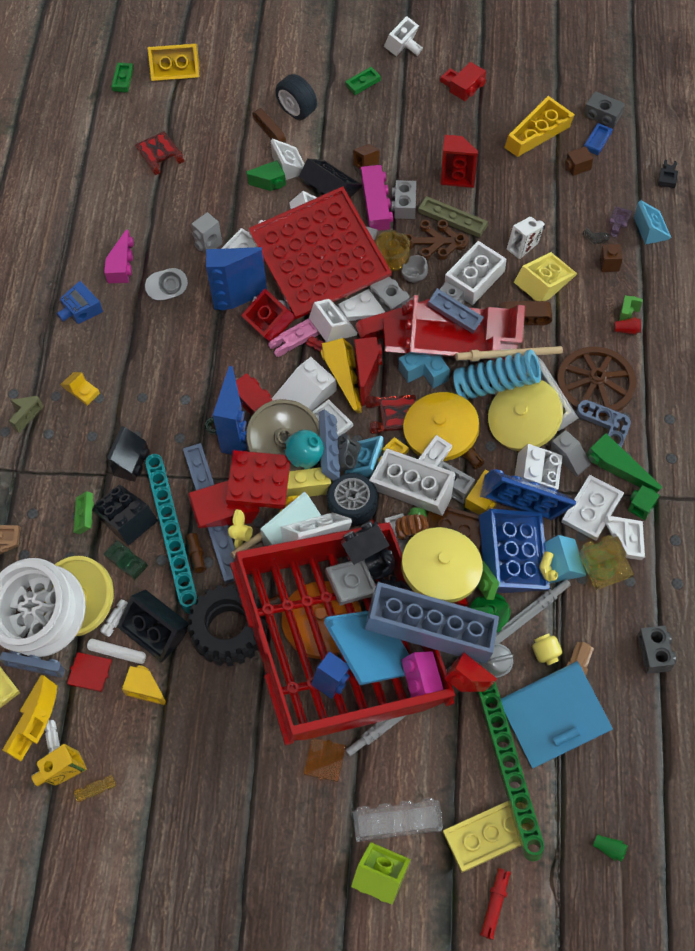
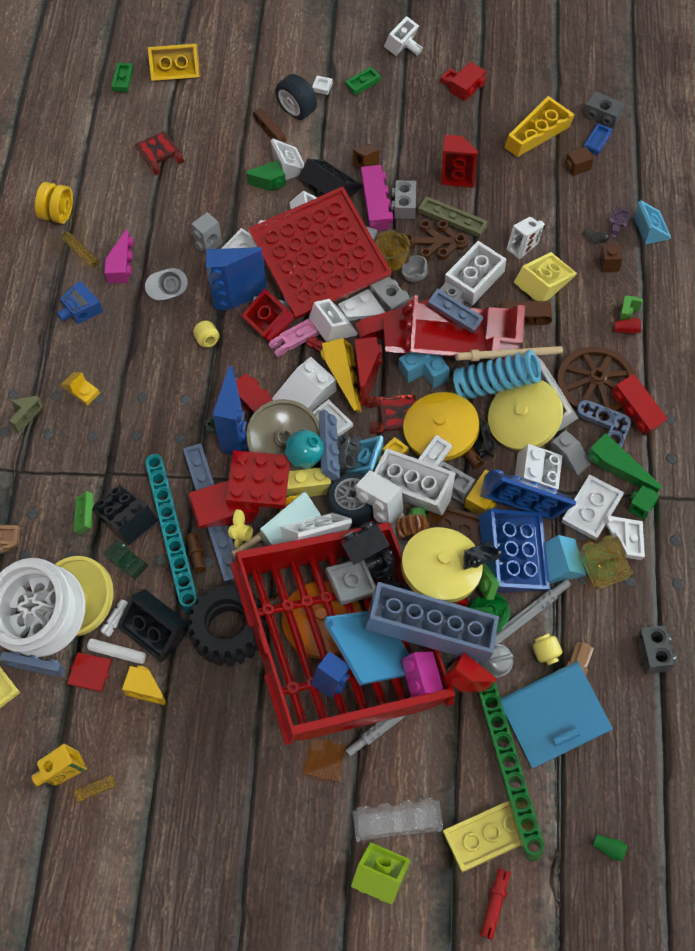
(34, 720): yellow slope -> none
(52, 736): white axle -> none
(53, 202): none -> yellow wheel
(80, 249): none -> clear yellow axle
(127, 455): black slope -> none
(206, 334): none -> light yellow head
(322, 85): none -> white plate
(382, 495): none -> white brick
(480, 554): none -> black hinge
(485, 445): none -> black hinge
(545, 568): light yellow arm -> none
(638, 405): none -> red brick
(668, 175): black plate -> none

